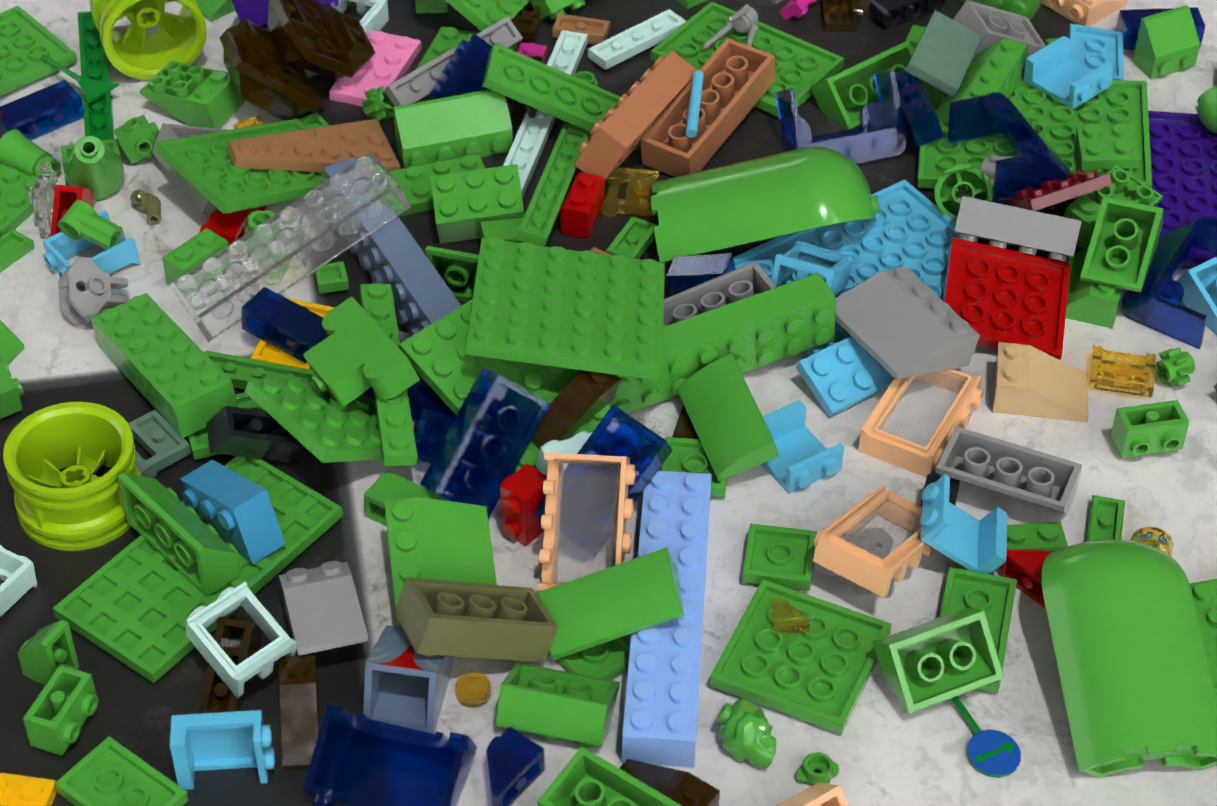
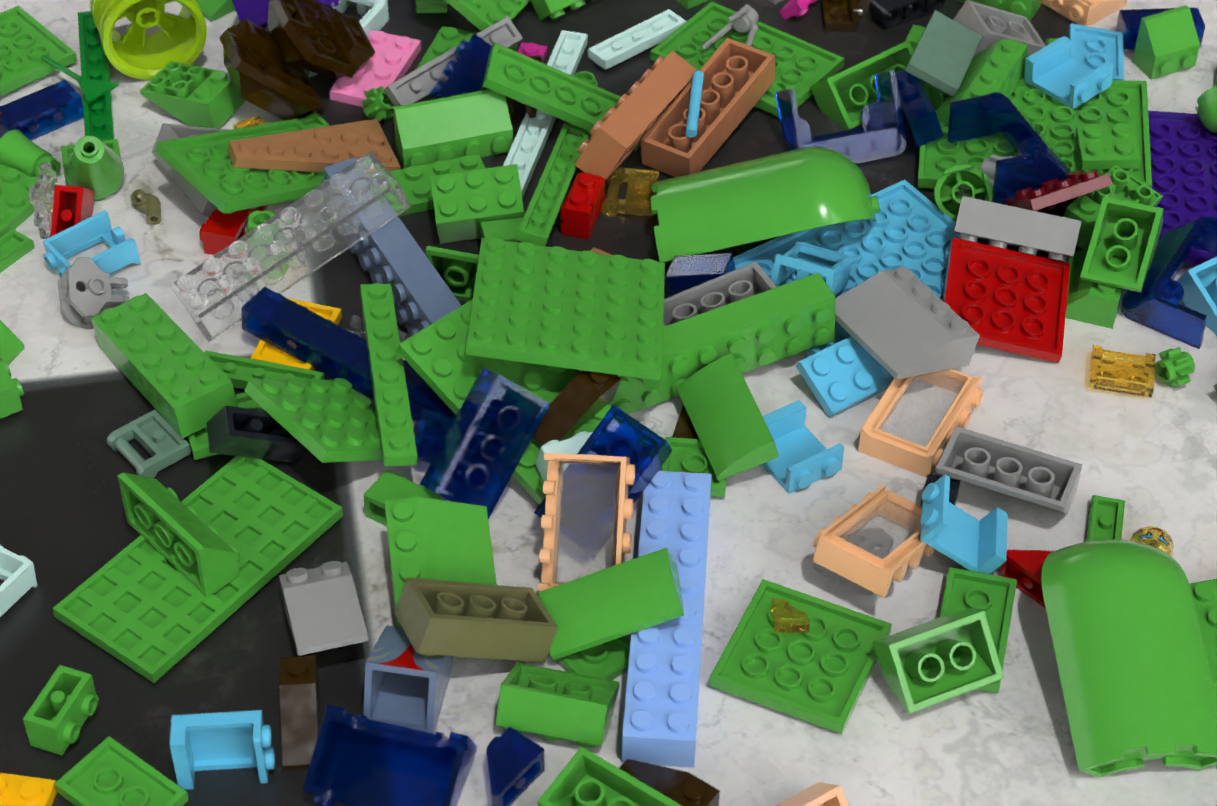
(47, 651): bright green slope -> none
(71, 506): lime wheel -> none
(84, 222): bright green piece -> none
(137, 138): bright green brick -> none
(192, 254): bright green brick -> none
(234, 508): dark azure wedge -> none
(239, 641): dark brown slope -> none
(260, 662): light aqua window -> none
(332, 278): bright green plate -> none
(358, 357): bright green brick -> none
(473, 690): clear yellow tile -> none
(518, 500): red brick -> none
(527, 24): dark brown plate -> none
(596, 29): medium nougat plate -> none
(633, 239): bright green plate -> none
(746, 733): bright green head -> none
(779, 556): bright green plate -> none
(817, 762): bright green plate -> none
(990, 750): blue piece -> none
(1036, 536): bright green plate -> none
(1038, 385): tan slope -> none
(1149, 428): bright green brick -> none

